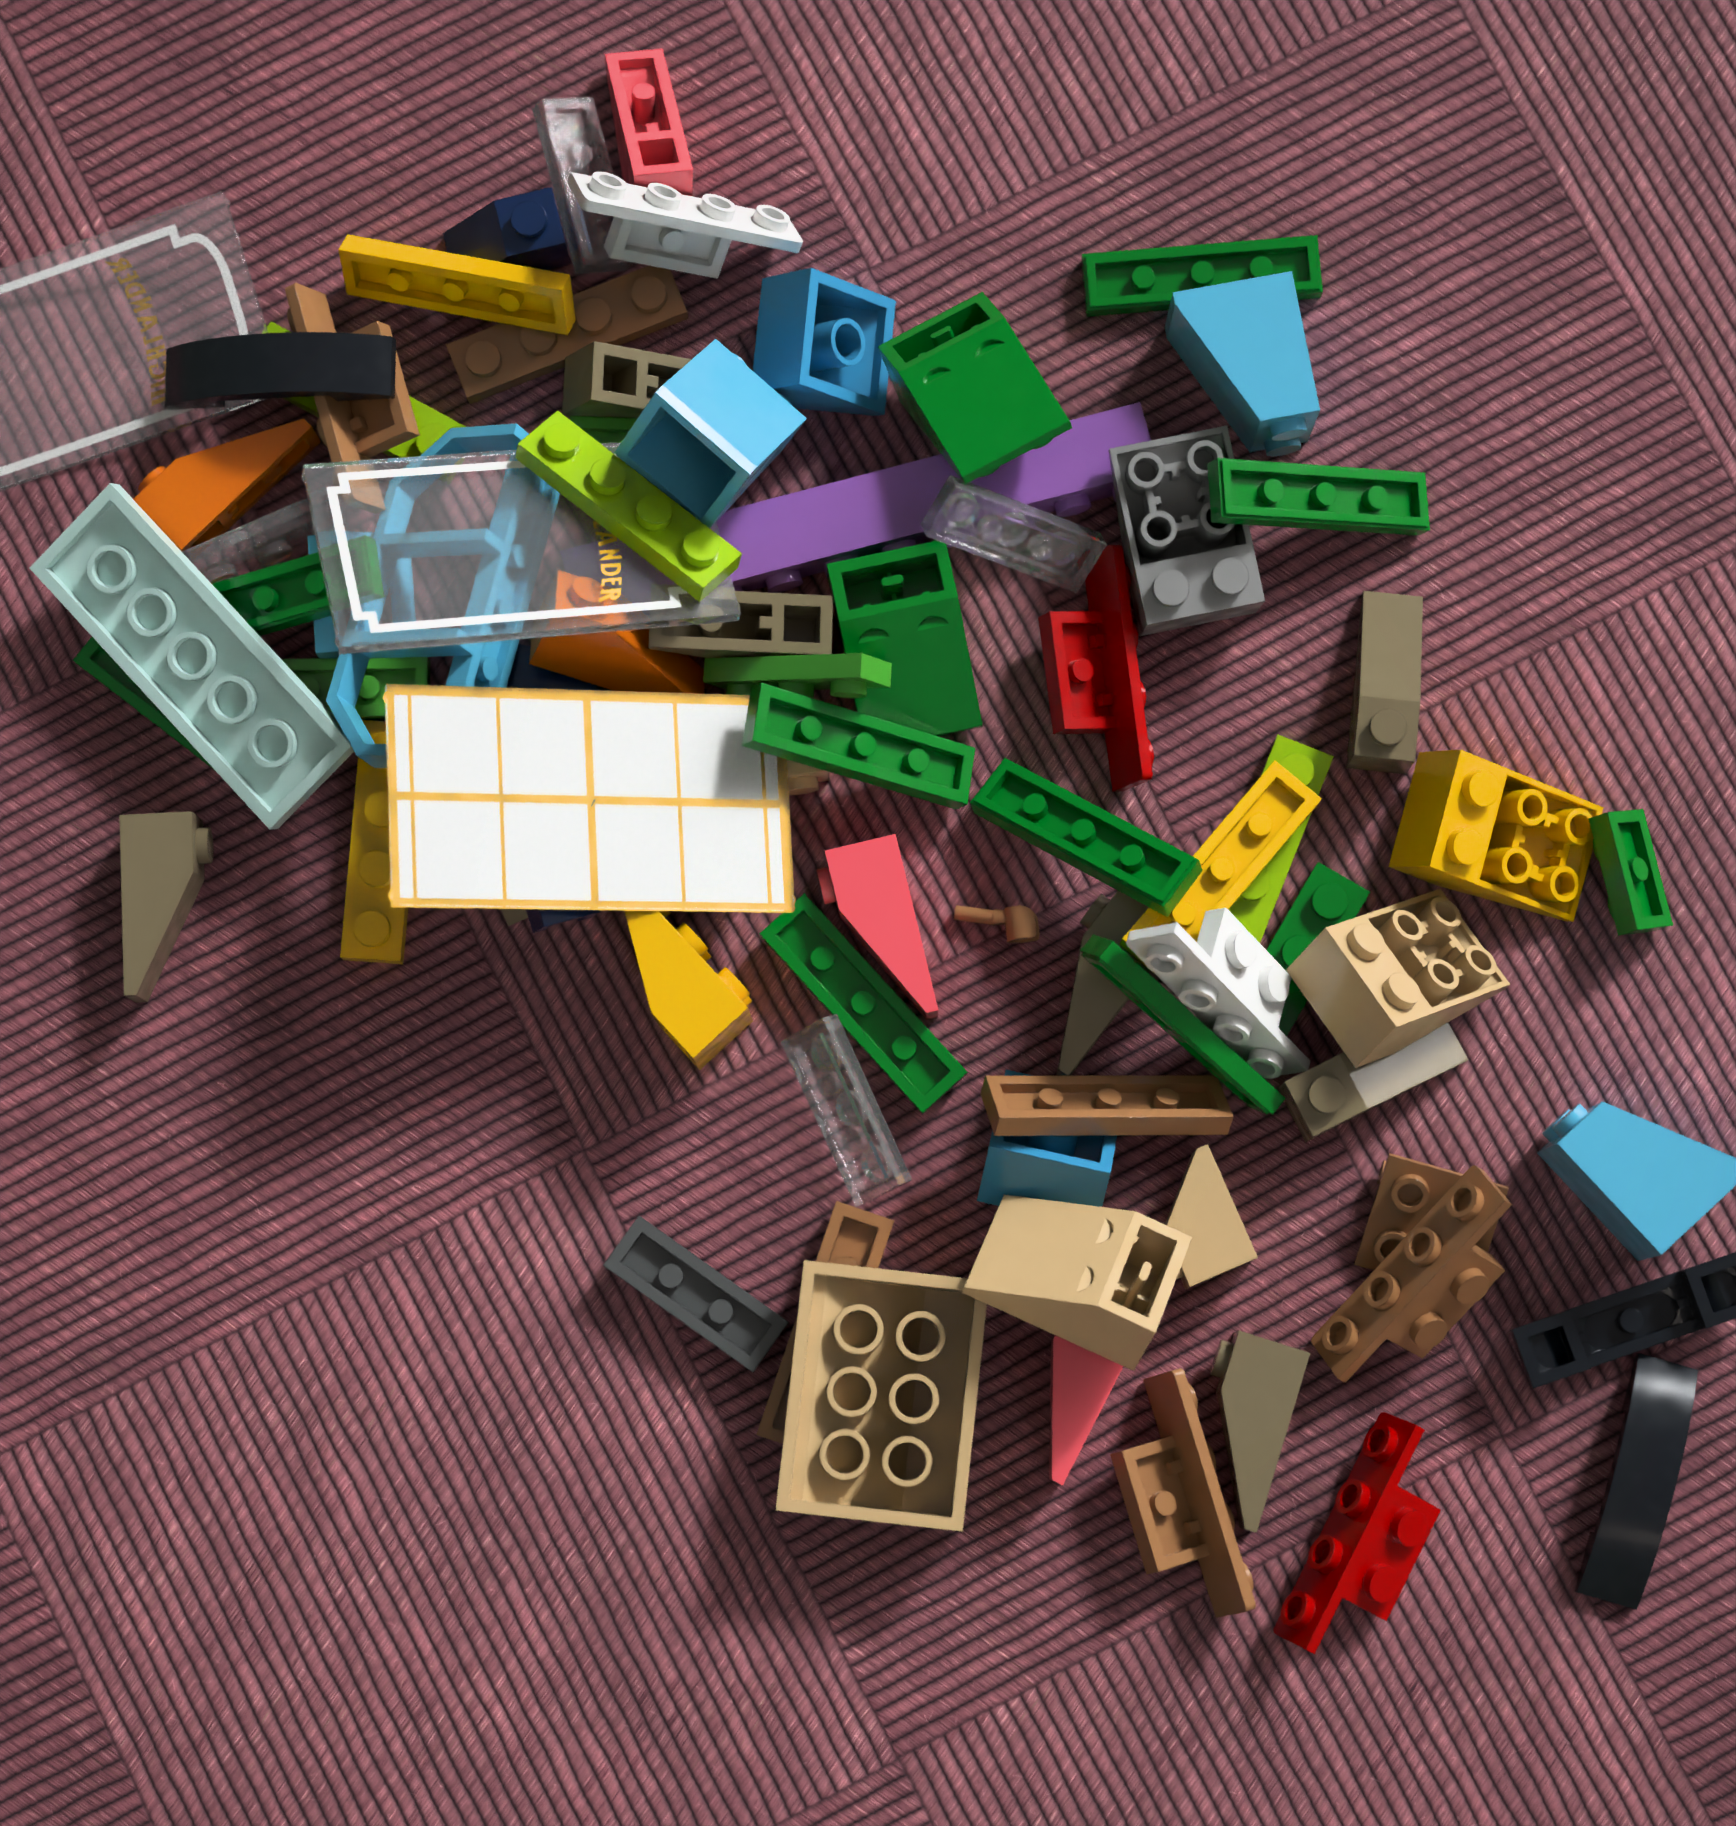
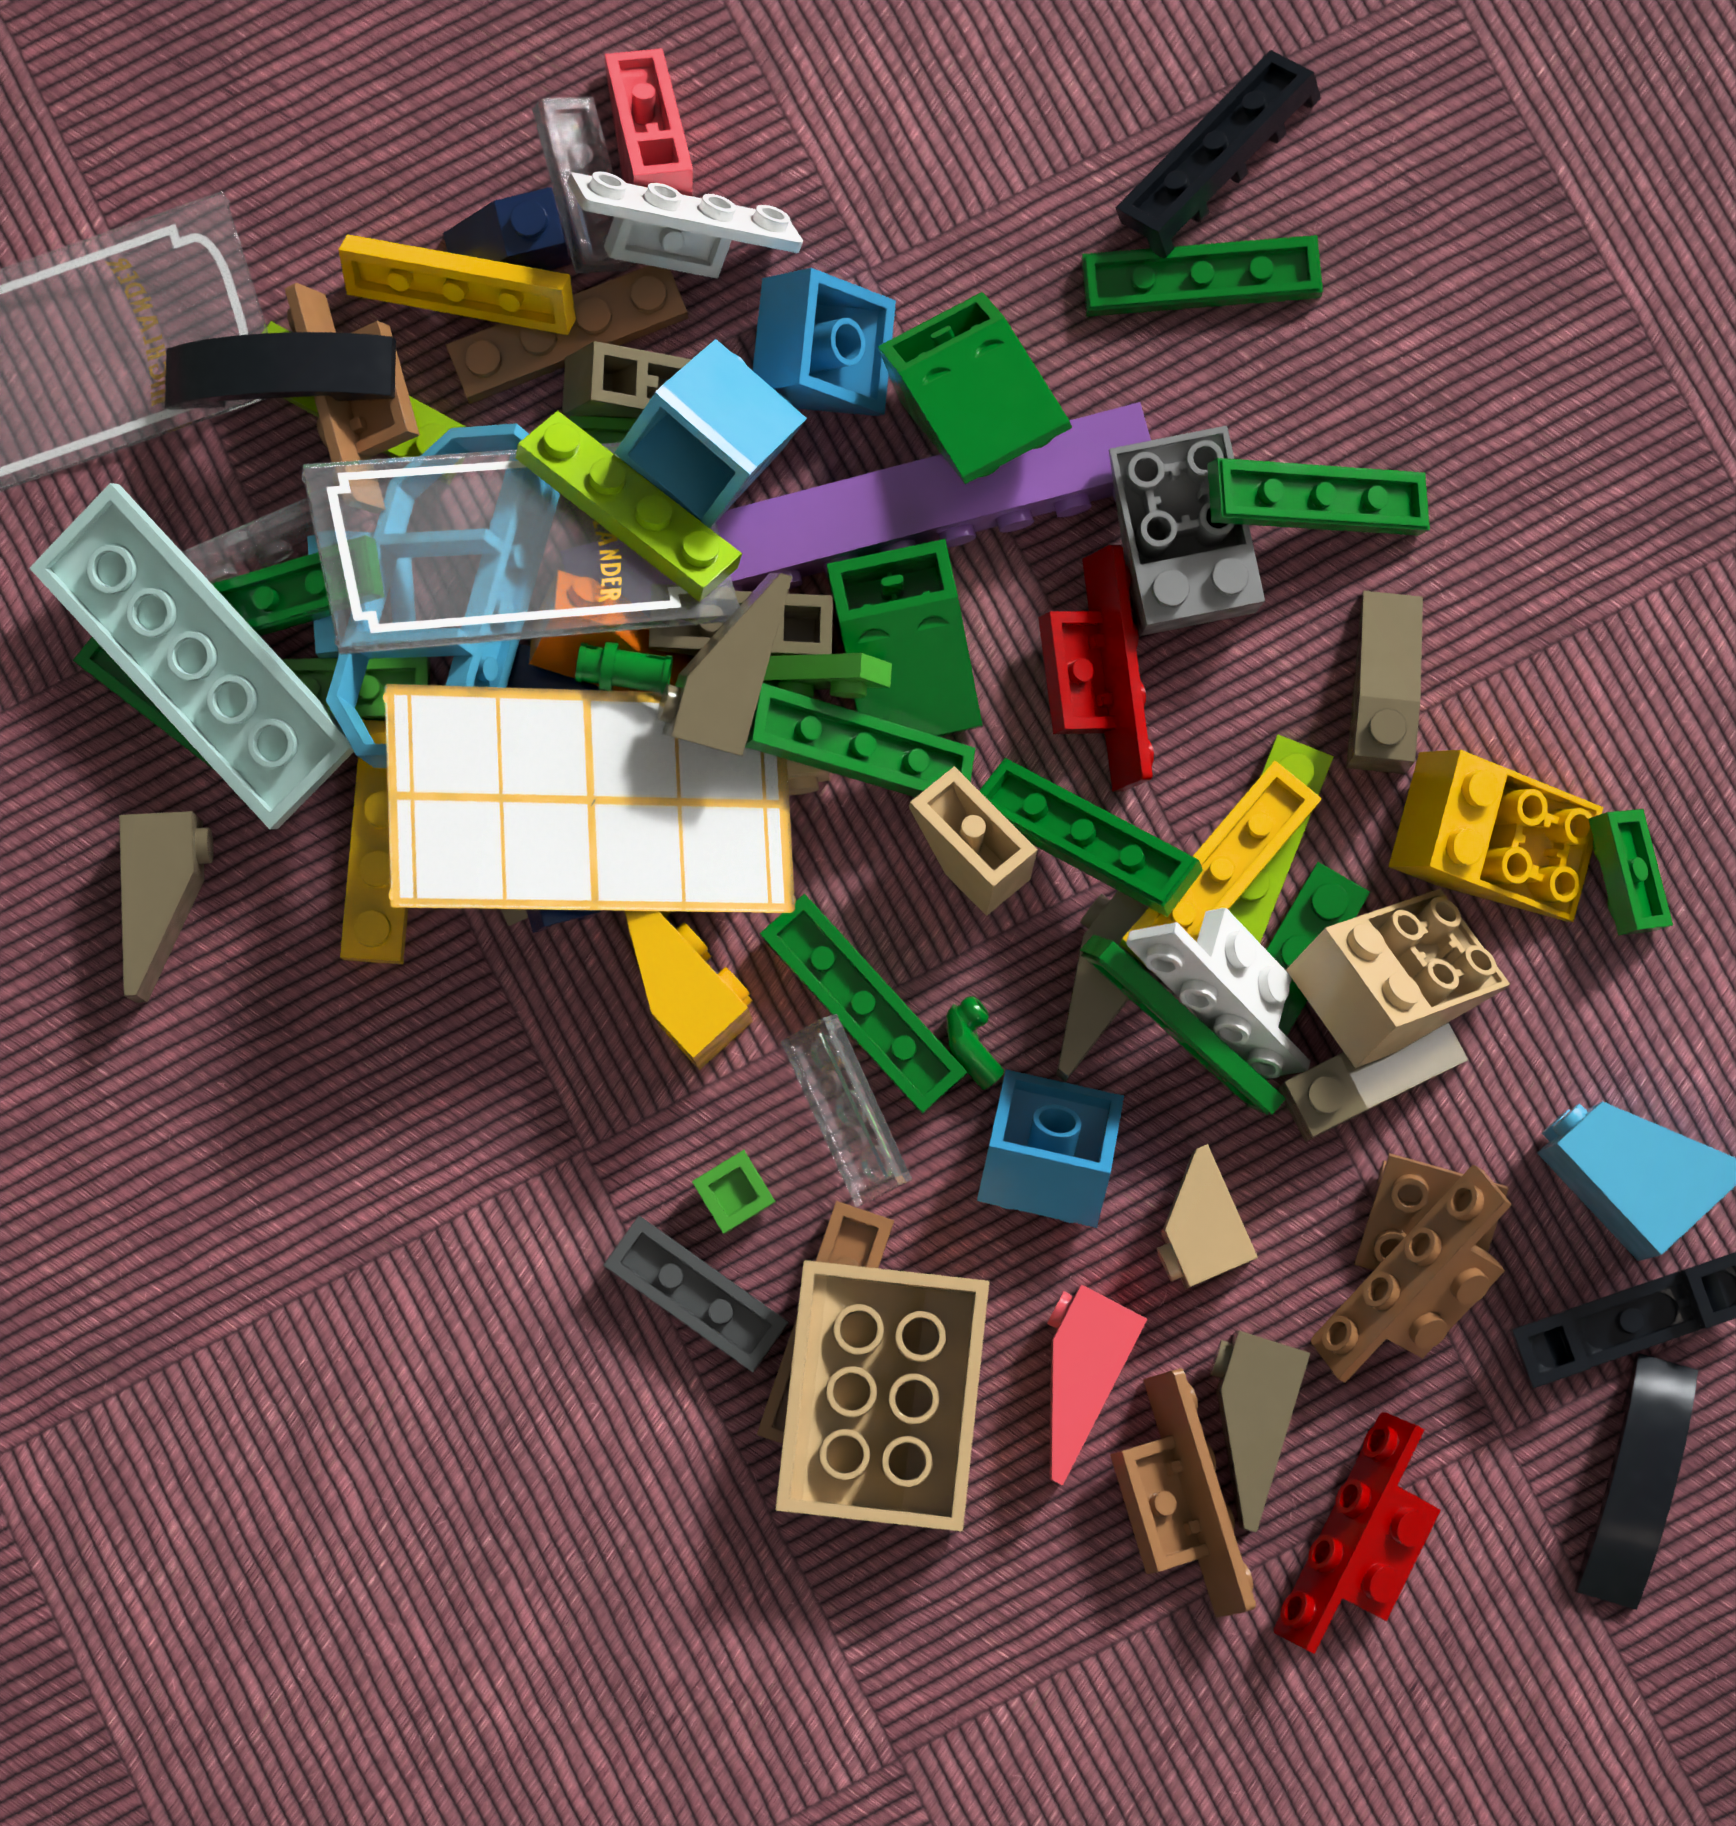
(215, 487): orange slope -> none
(622, 668): none -> green pin
(724, 680): none -> dark tan slope
(734, 1192): none -> bright green plate
(878, 909): coral slope -> none
(965, 1043): none -> green arm
(973, 841): none -> tan slope
(1013, 534): clear plate -> none
(1019, 921): medium nougat hand -> none
(1080, 1272): tan slope -> none
(1106, 1105): medium nougat plate -> none
(1217, 150): none -> black hinge
(1250, 358): medium azure slope -> none

